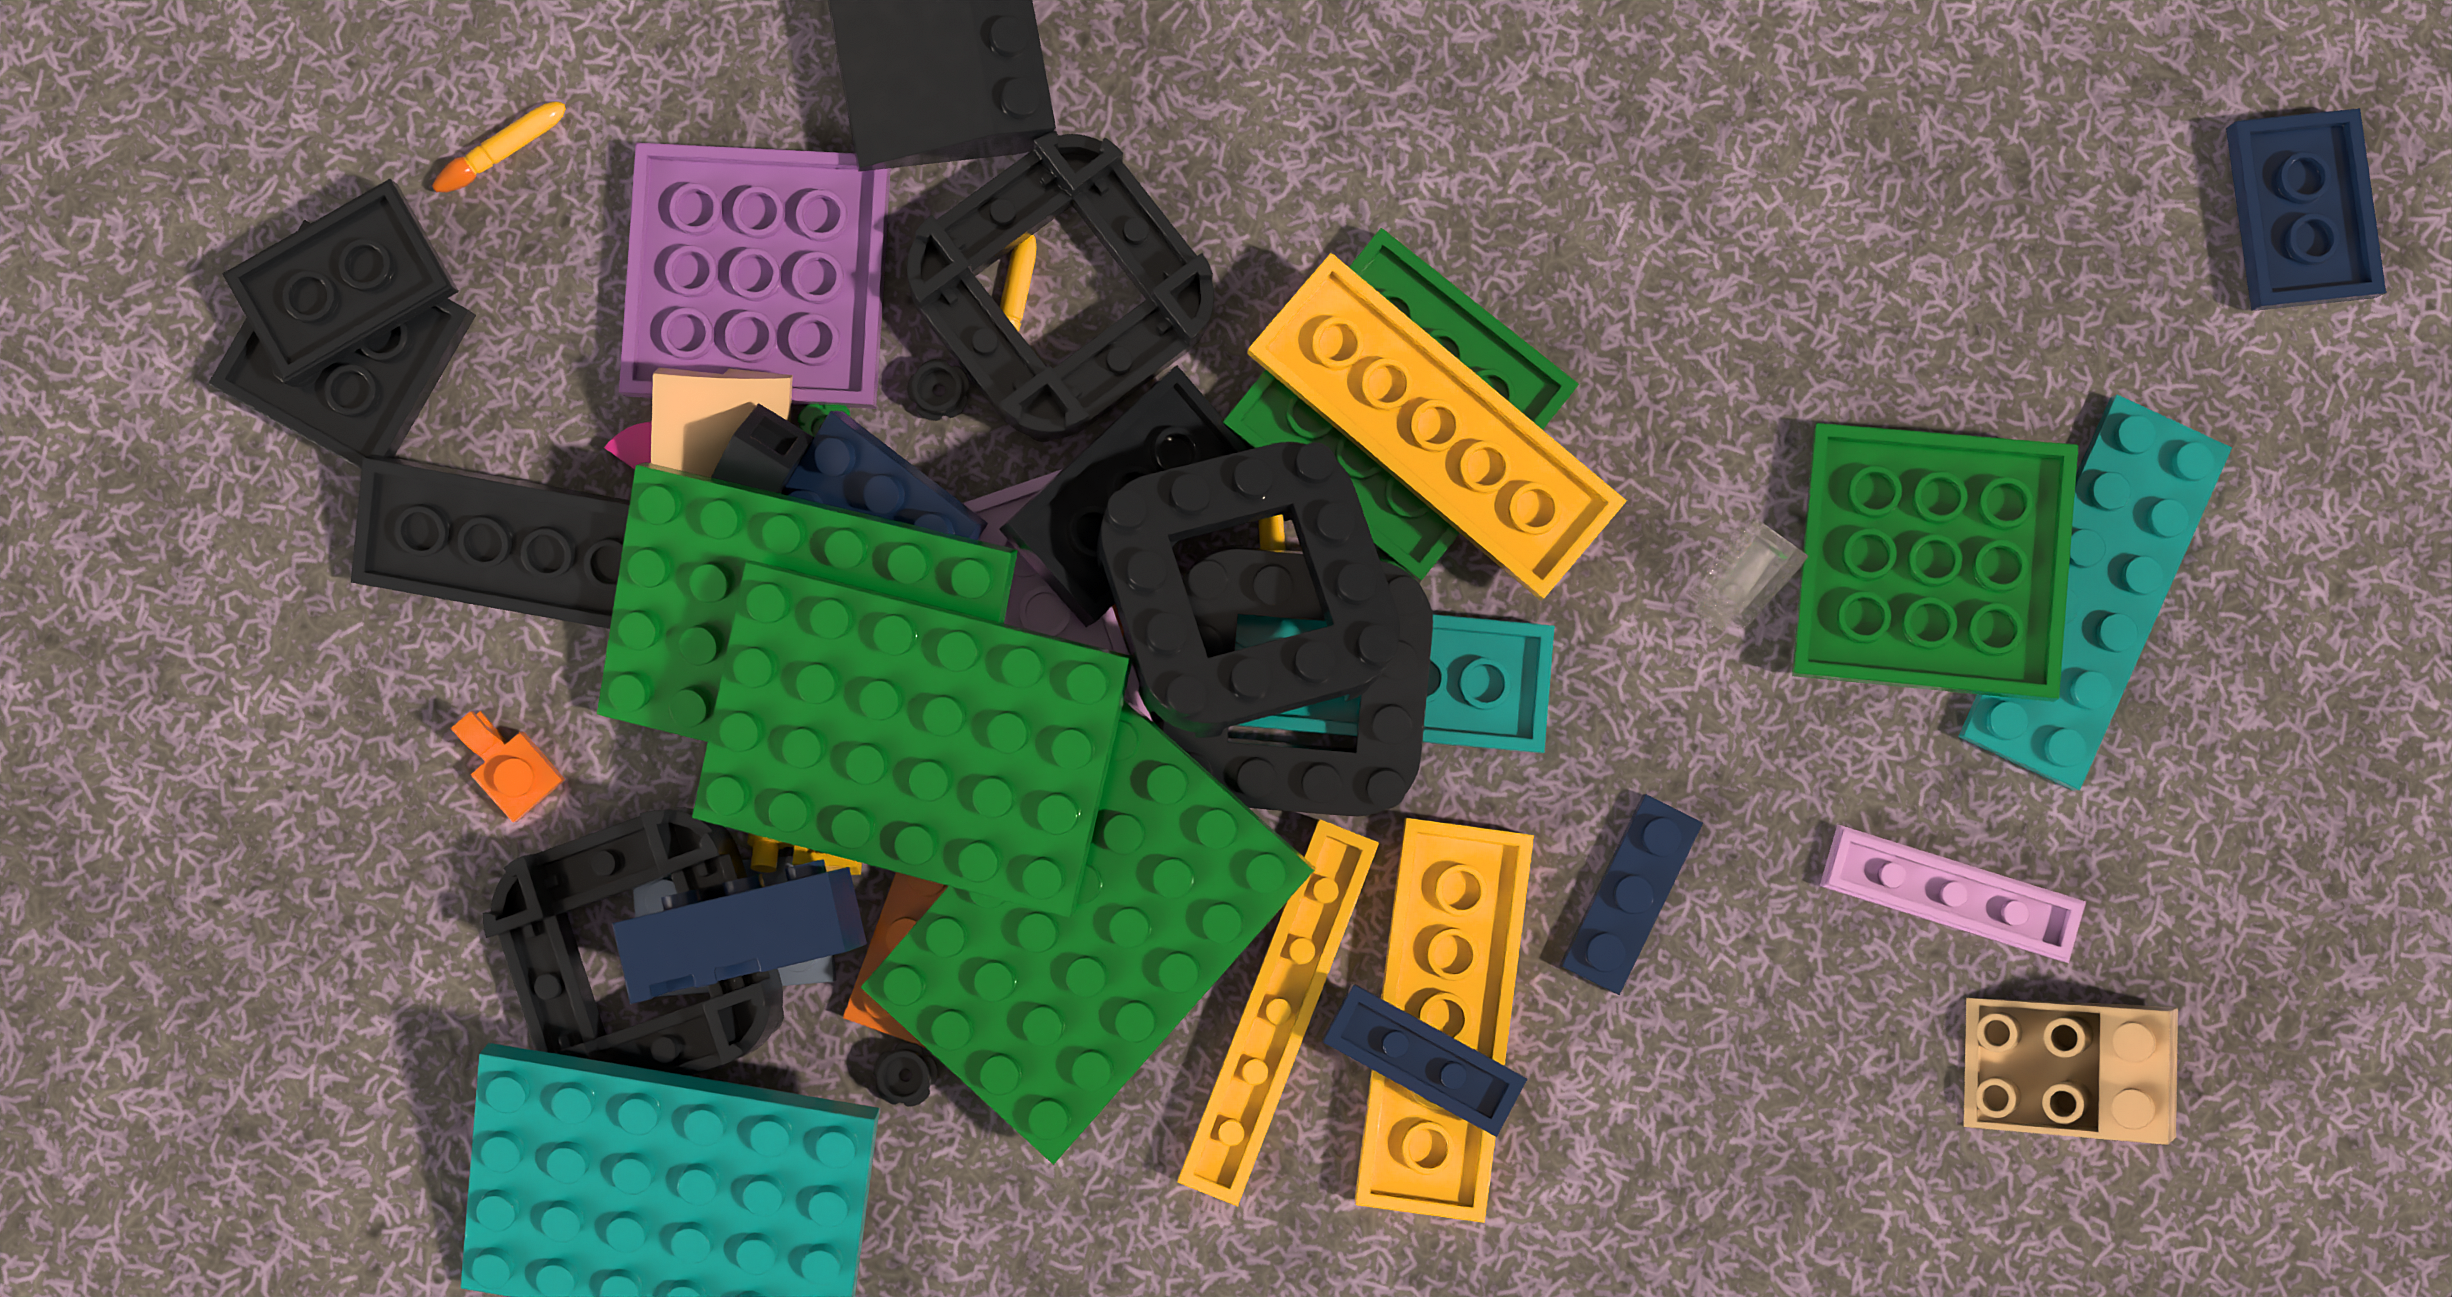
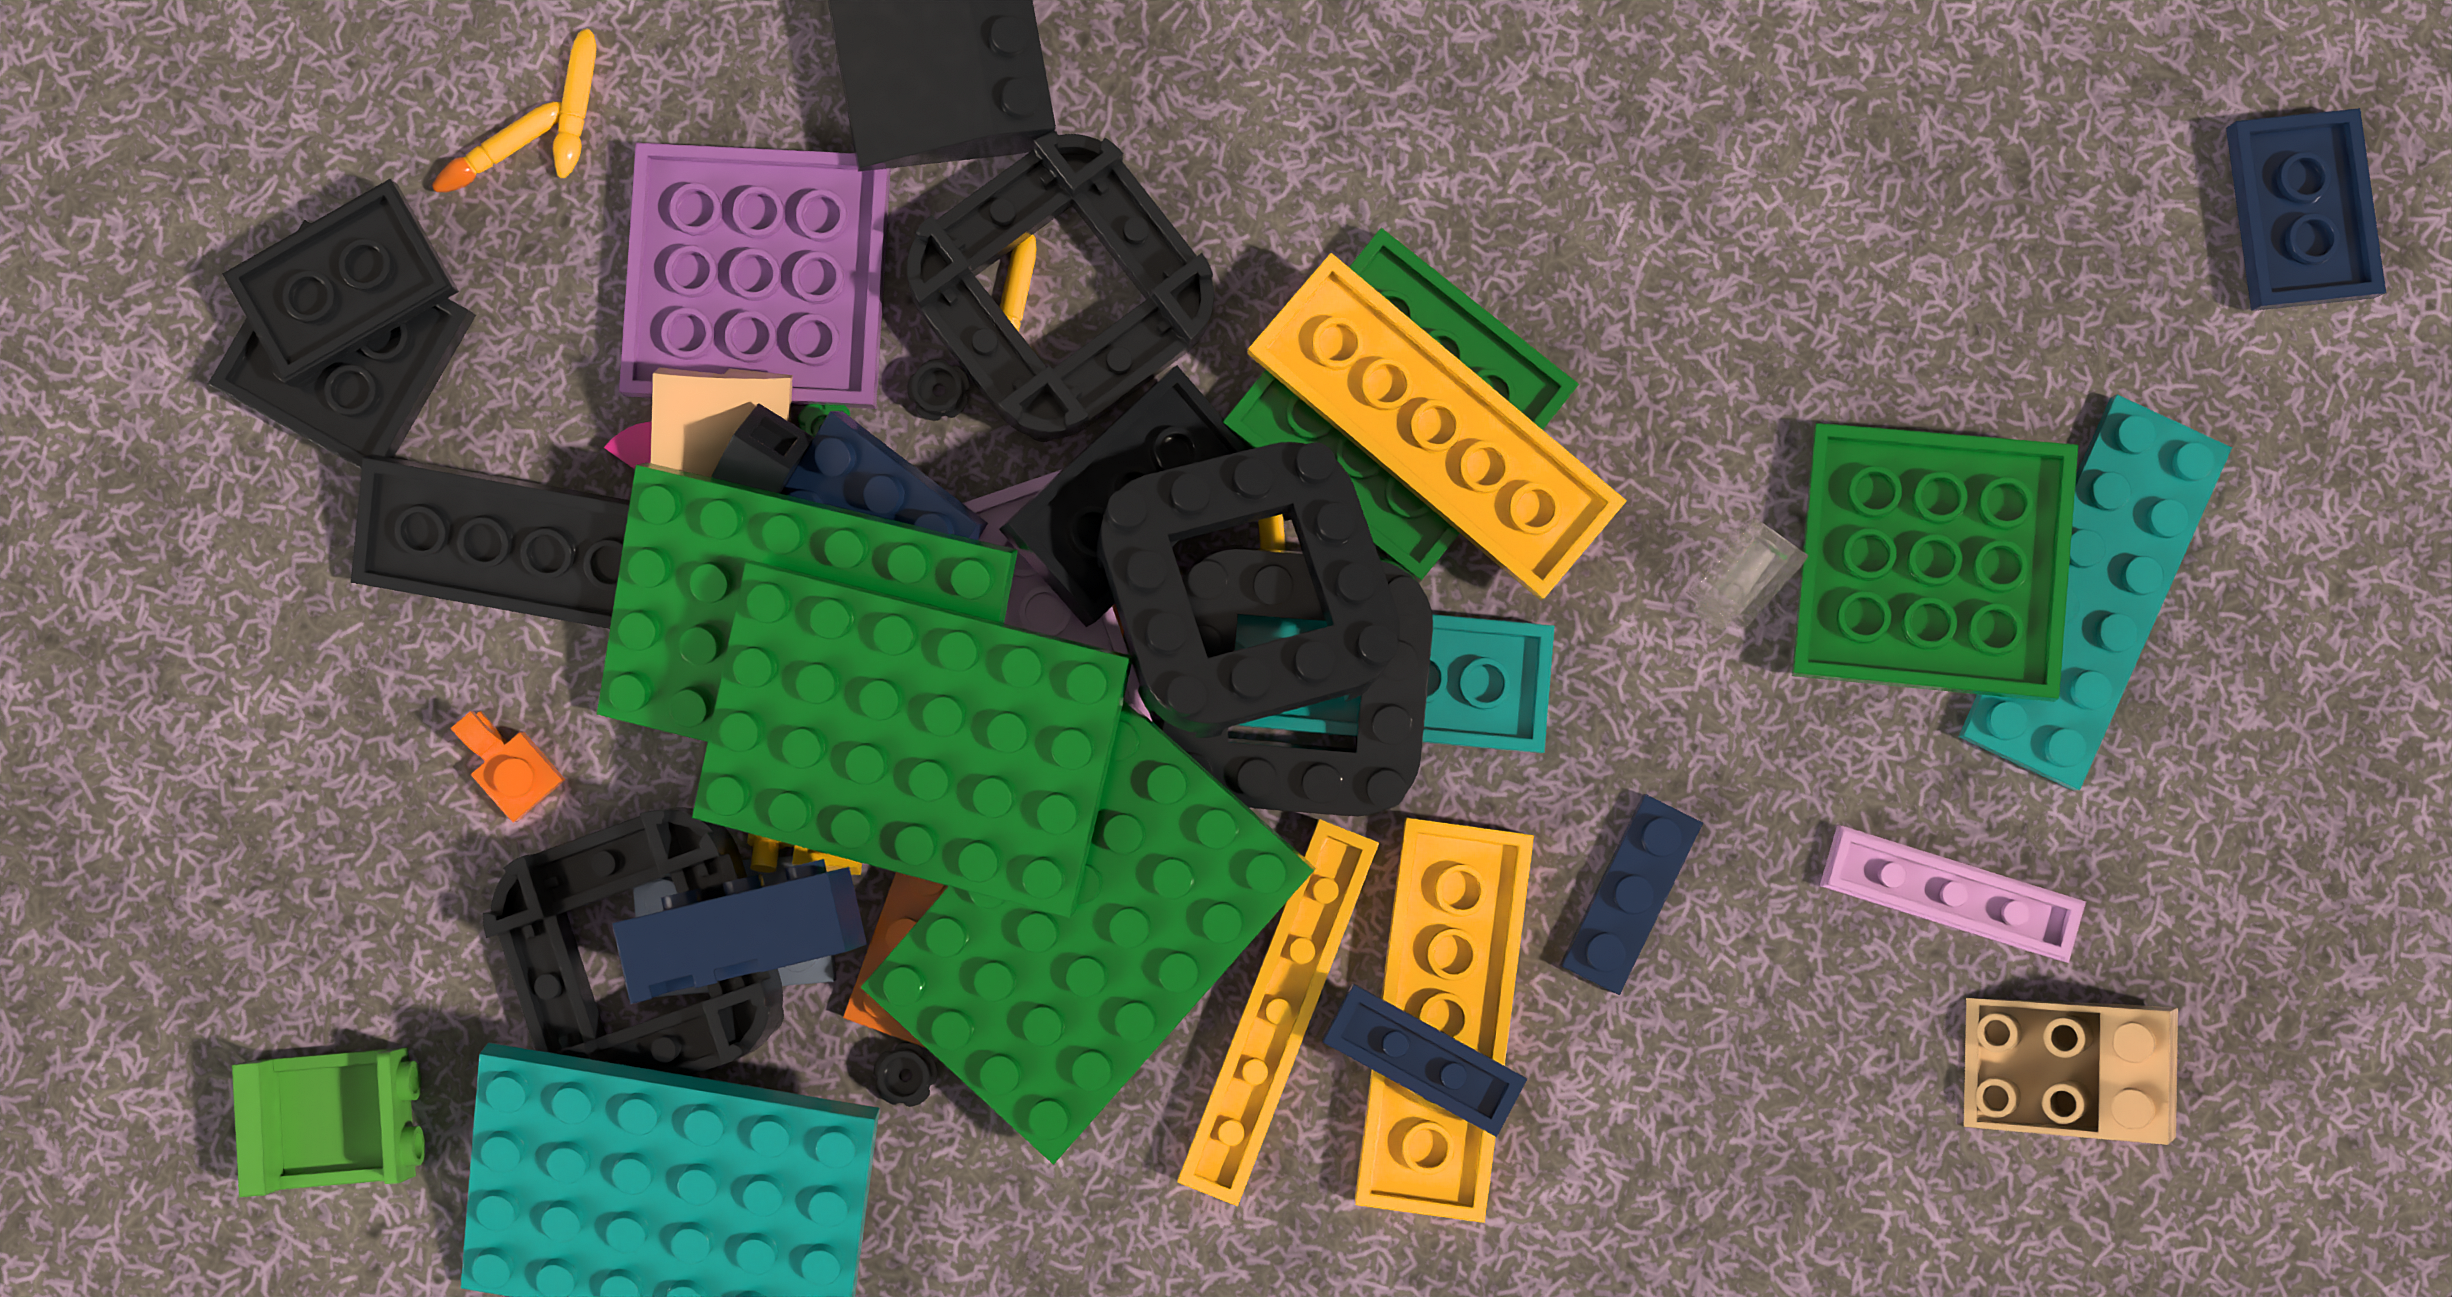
(326, 1120): none -> bright green panel
(574, 103): none -> yellow piece

